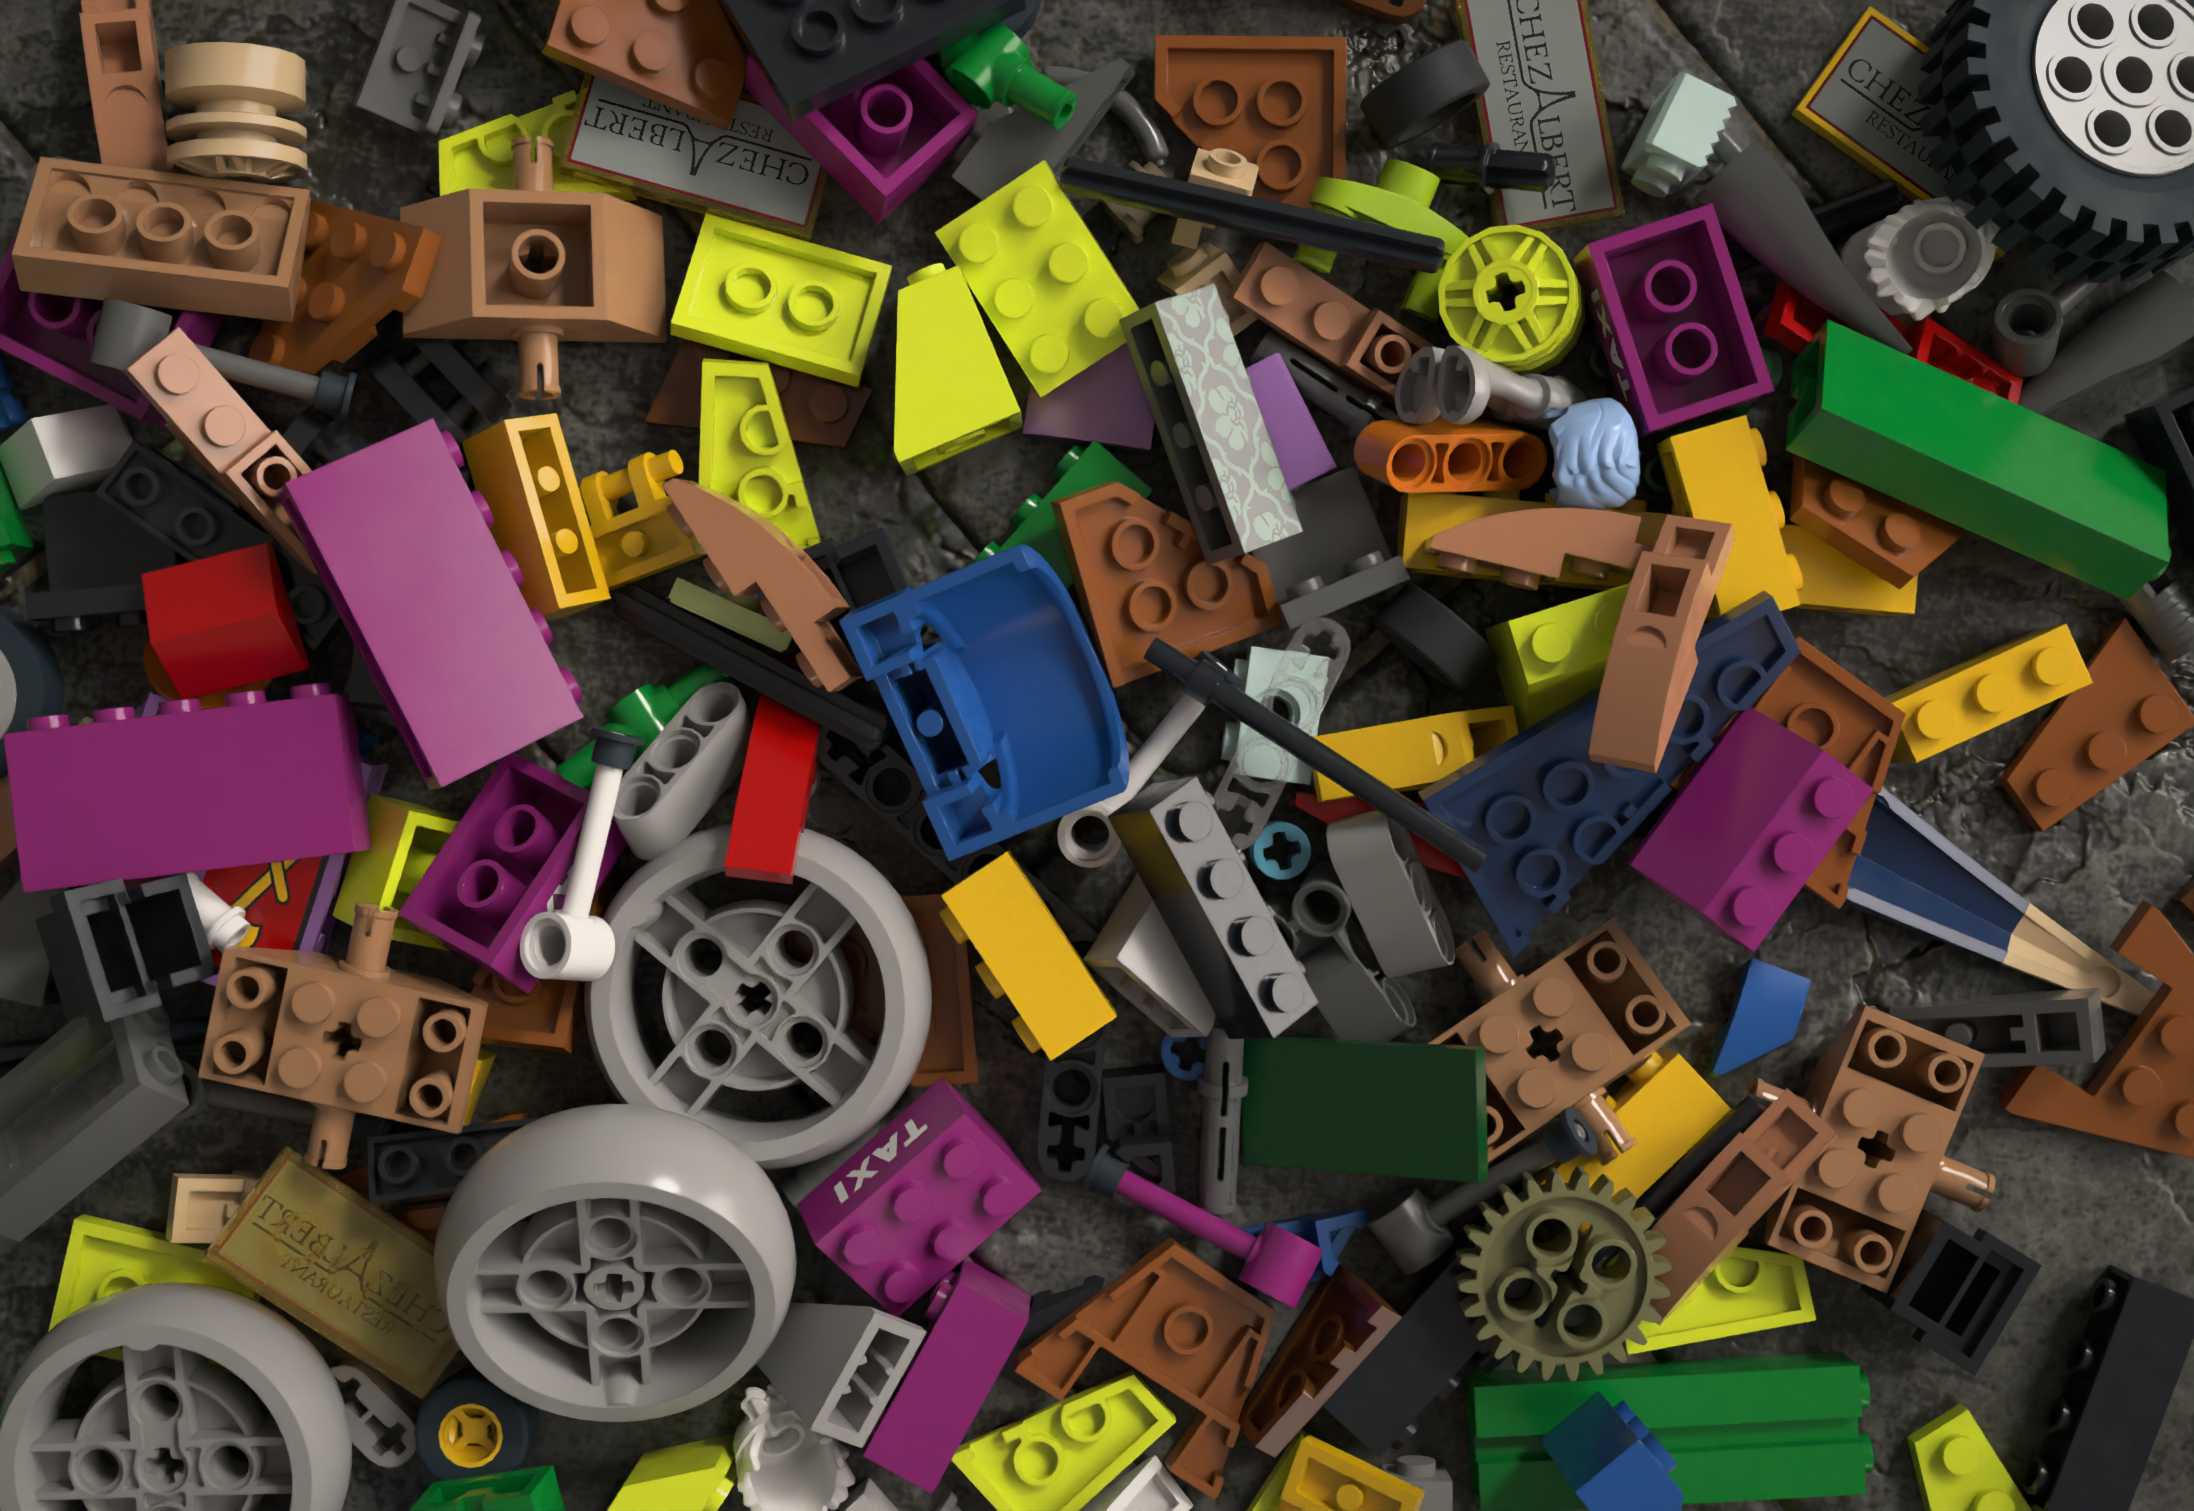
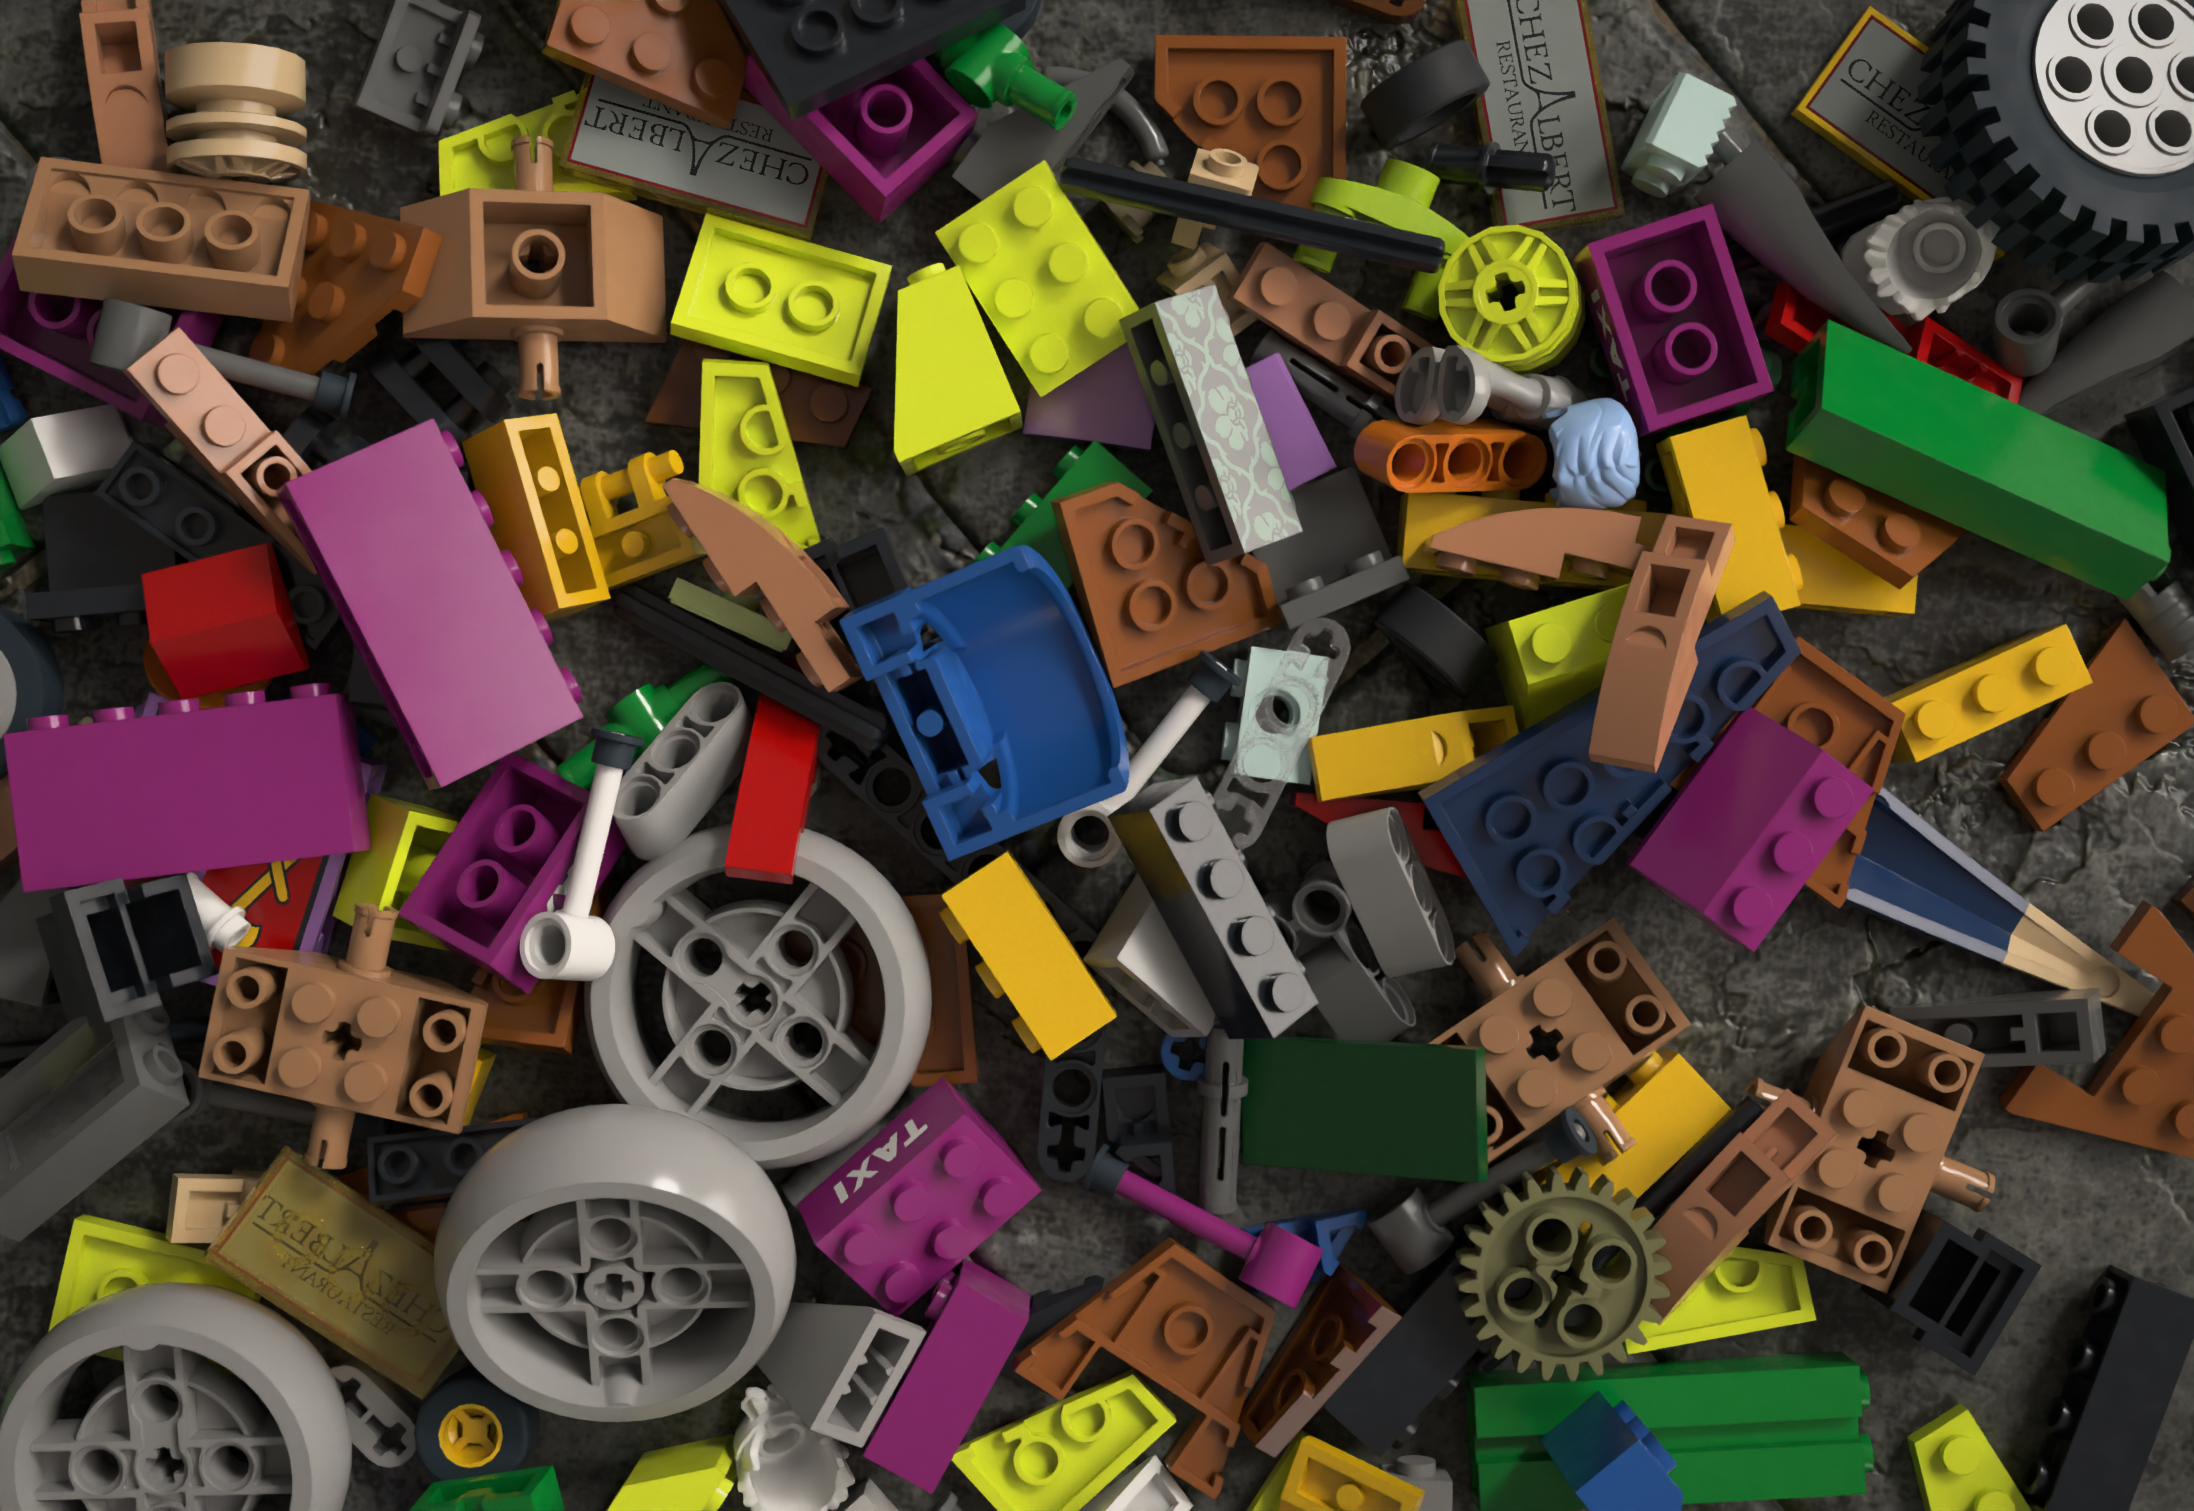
(1208, 684): black bar -> none
(1296, 860): medium azure bush -> none
(1761, 1016): blue slope -> none

